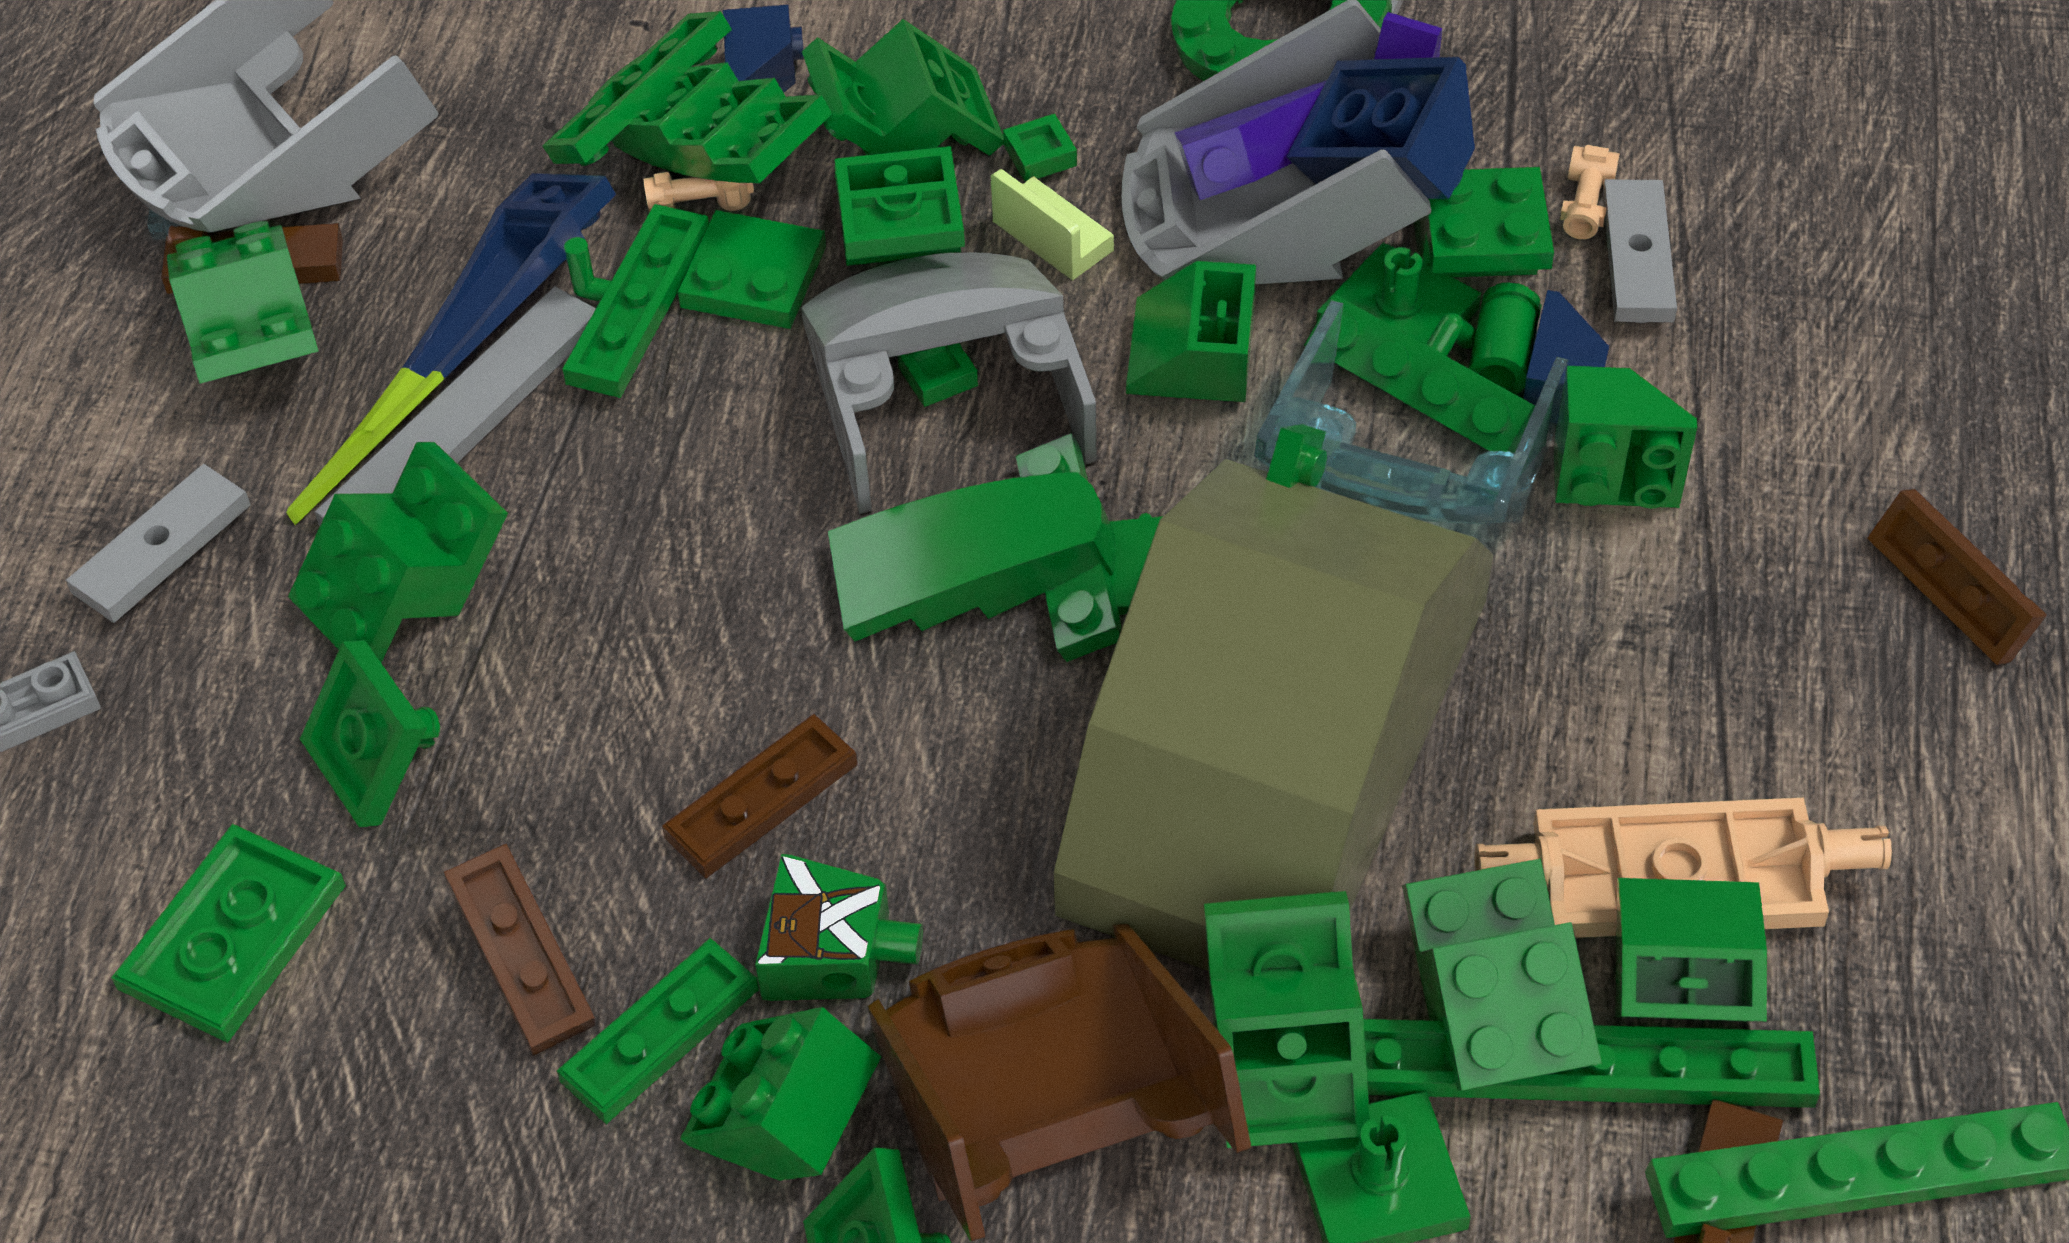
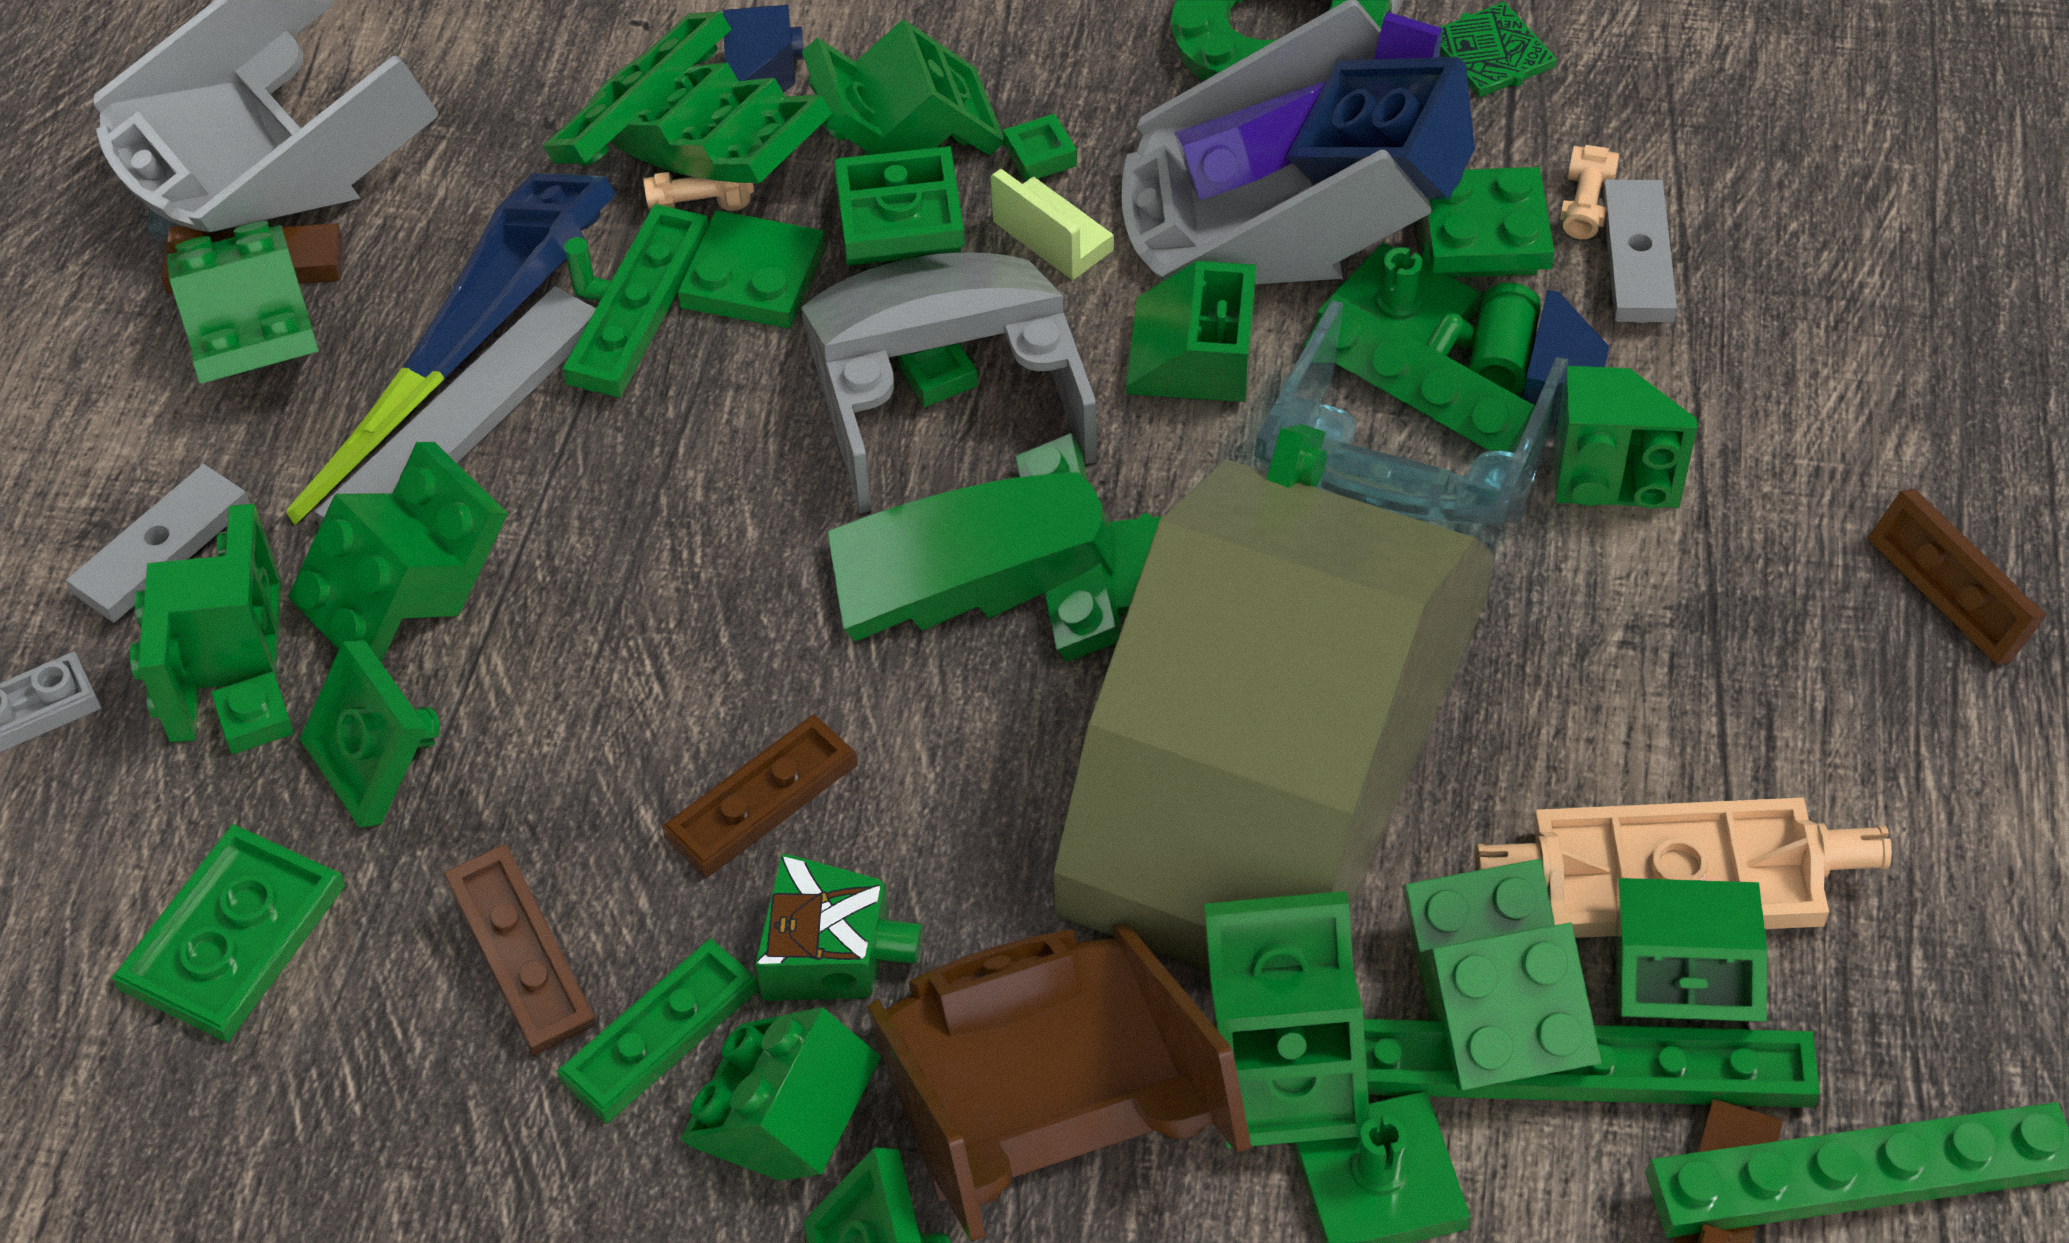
(207, 622): none -> green bracket
(252, 712): none -> green plate
(1495, 48): none -> green piece

